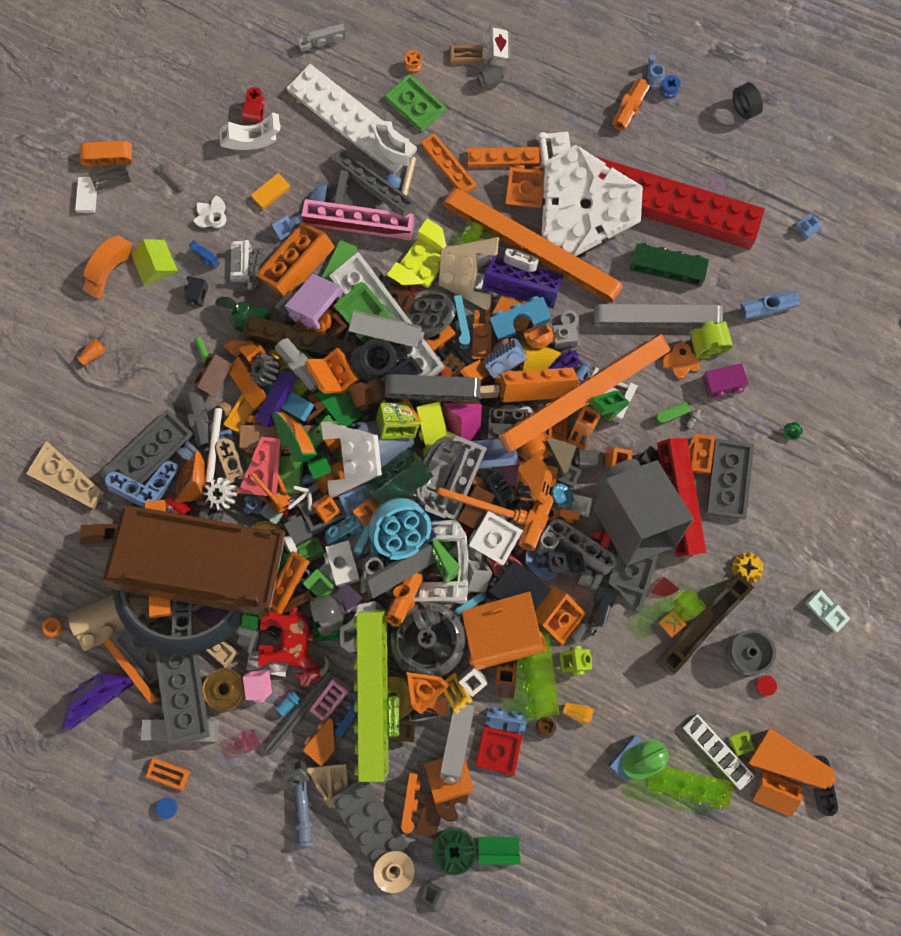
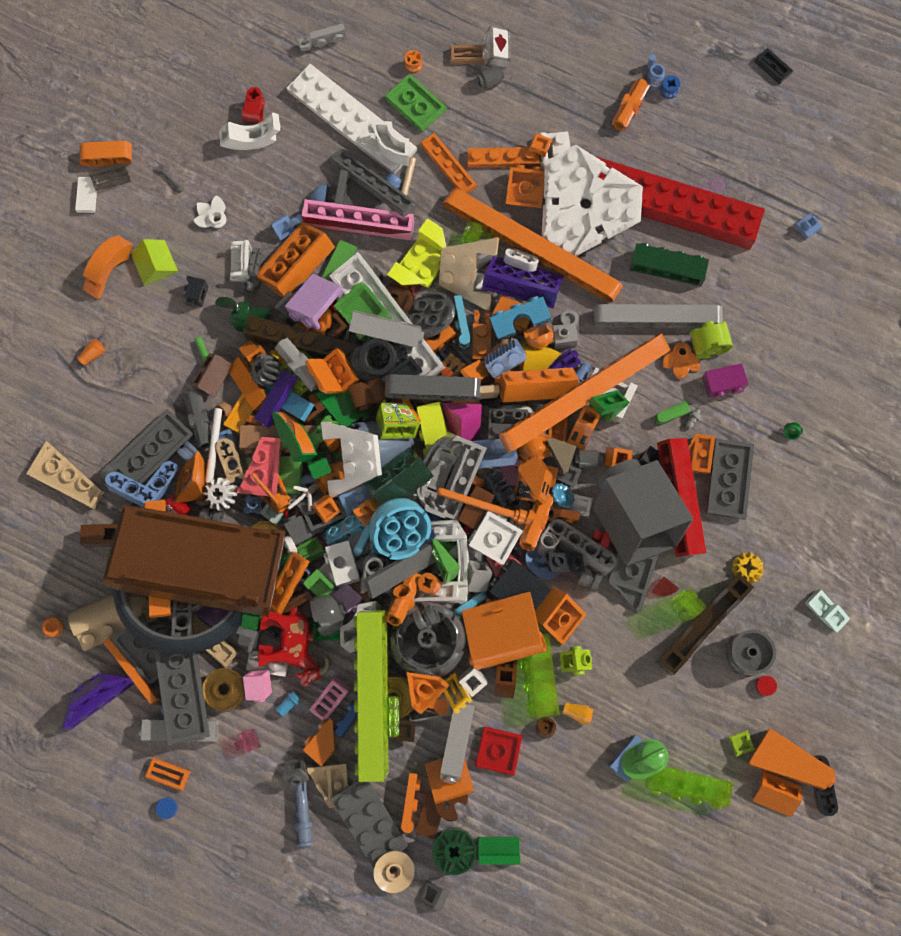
(207, 257): blue plate -> none
(232, 347): orange tile -> none
(271, 191): light orange tile -> none
(299, 712): dark grey axle -> none
(433, 585): none -> orange wheel
(498, 716): medium blue hinge -> none
(540, 145): none -> orange tile
(586, 629): dark grey arm -> none
(603, 602): black piece -> none
(671, 623): orange tile -> none
(718, 752): tile -> none
(747, 101): black tyre -> none
(771, 67): none -> black tile
(779, 301): medium blue piece -> none

